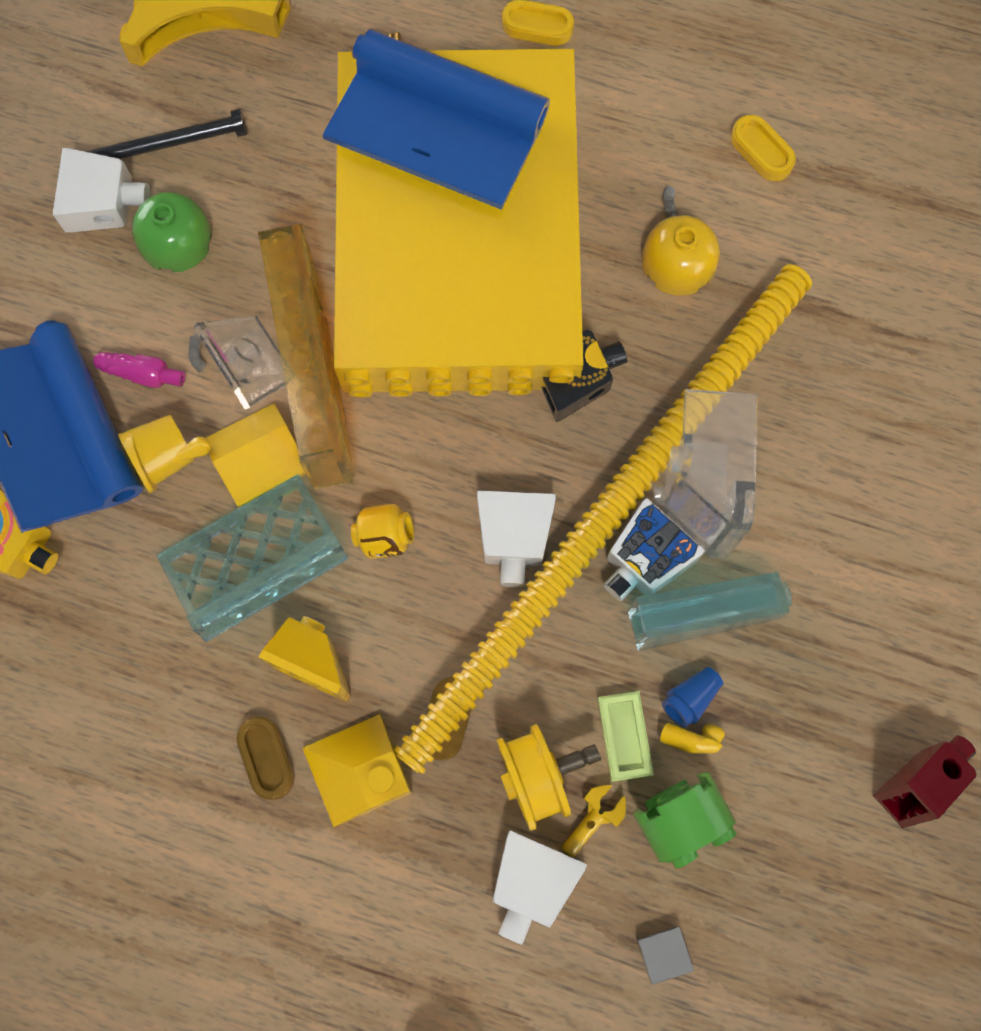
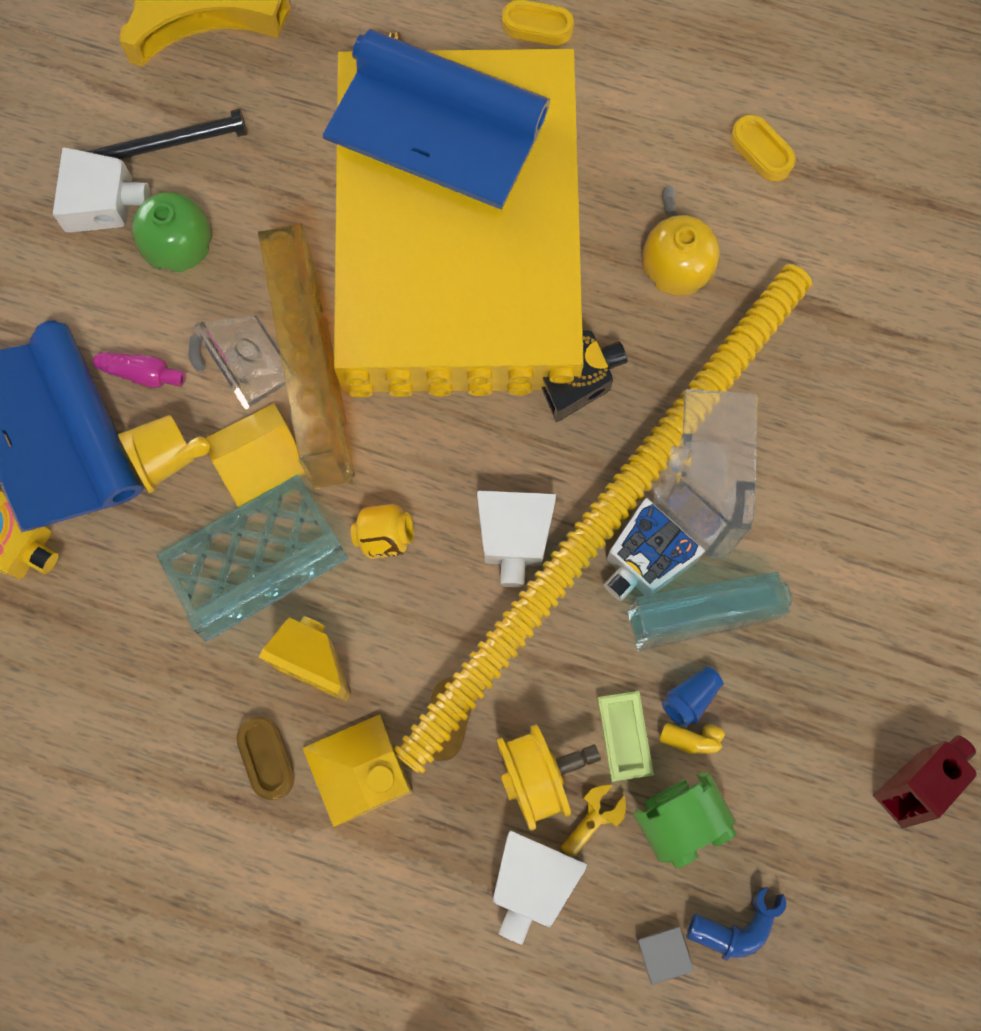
(735, 941): none -> blue piece

